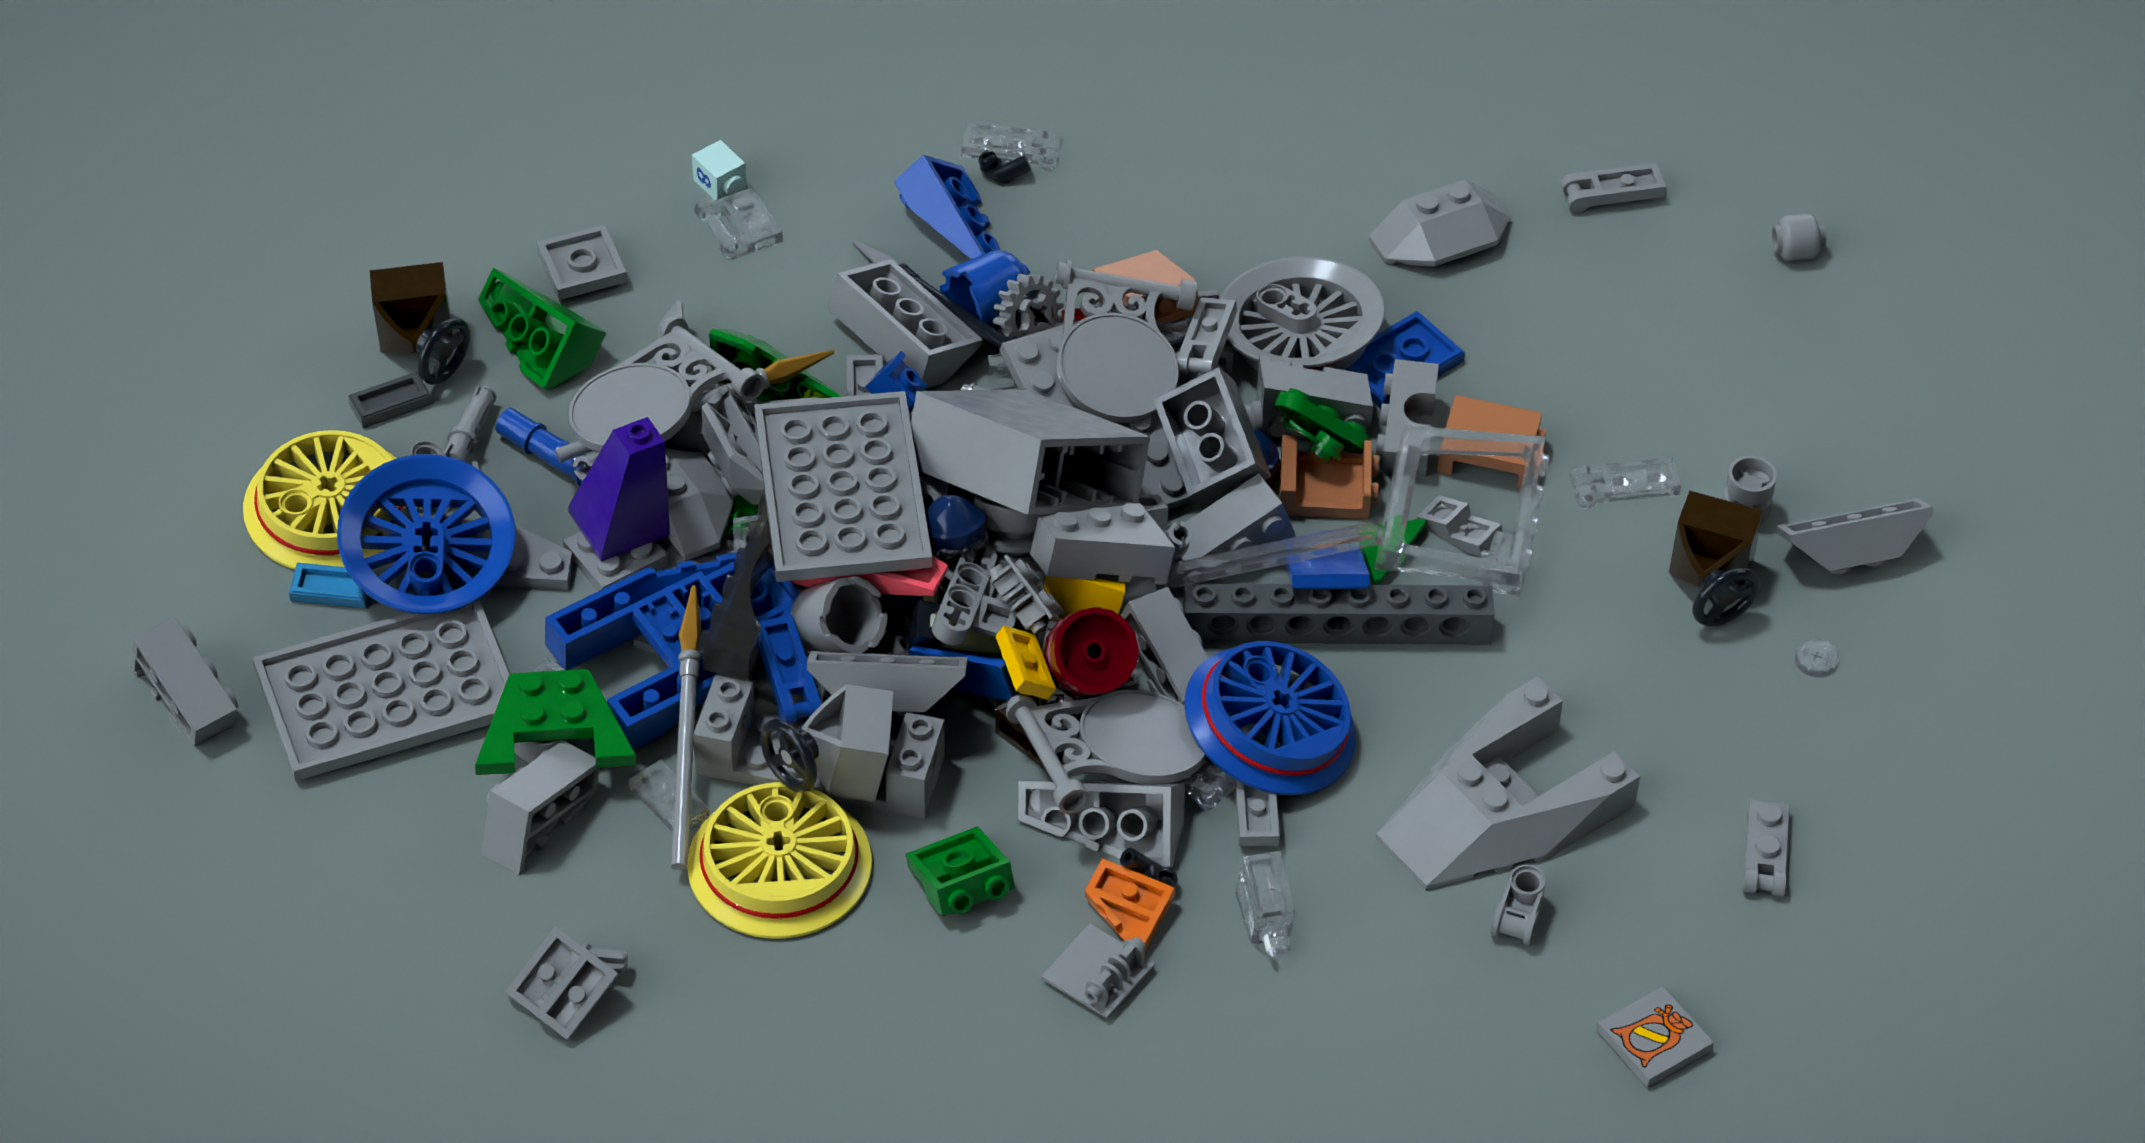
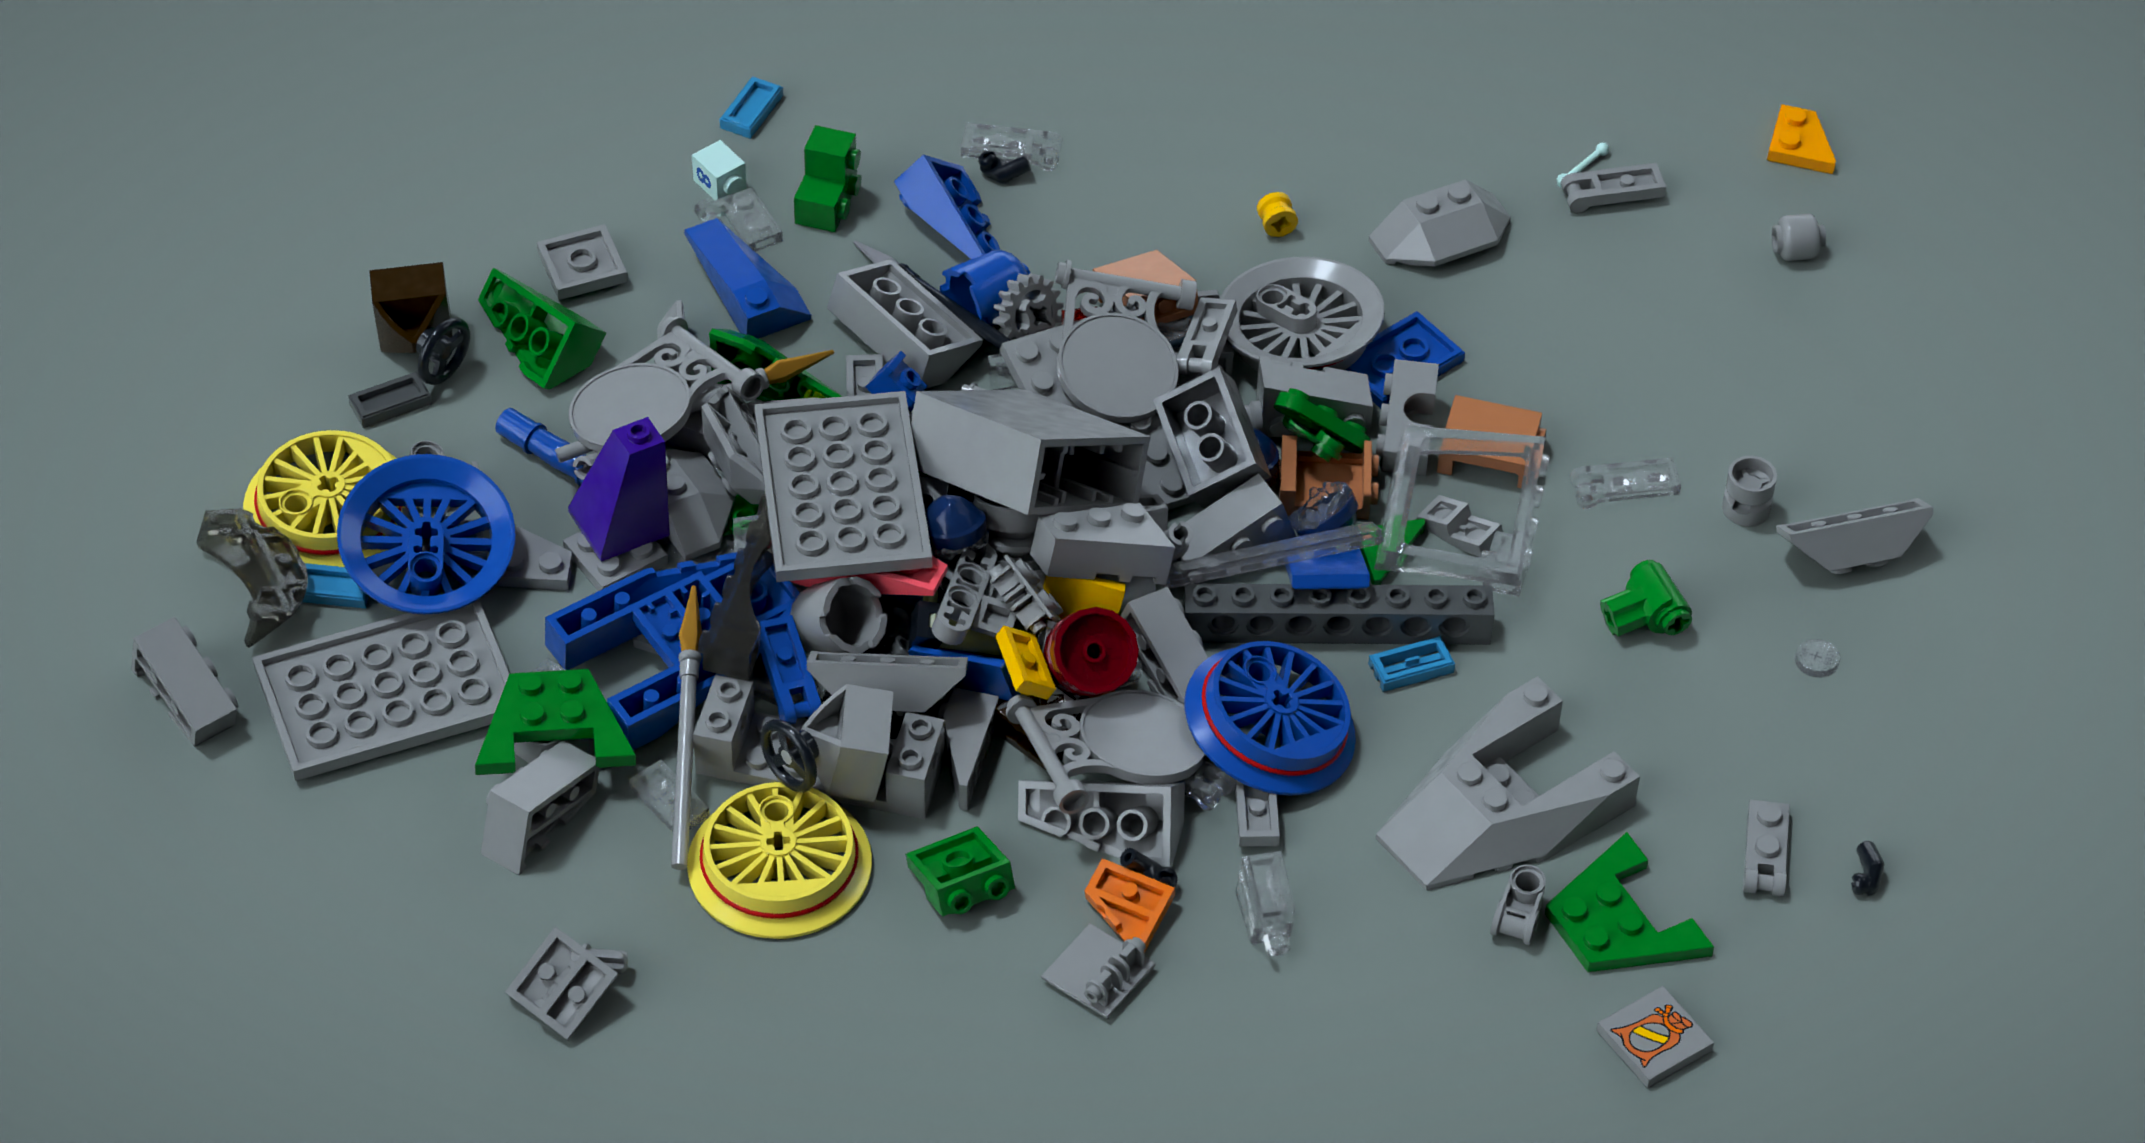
(263, 561): none -> clear smoke windscreen
(464, 436): light grey pin -> none
(748, 285): none -> blue wedge
(751, 107): none -> dark azure tile
(828, 179): none -> green brick
(968, 735): none -> light grey slope
(1277, 214): none -> yellow wheel
(1326, 509): none -> clear hair
(1414, 668): none -> dark azure tile
(1601, 150): none -> light aqua hinge
(1608, 926): none -> green wing
(1648, 600): none -> green piece
(1716, 552): dark brown piece -> none
(1801, 141): none -> light orange wing
(1873, 869): none -> black arm

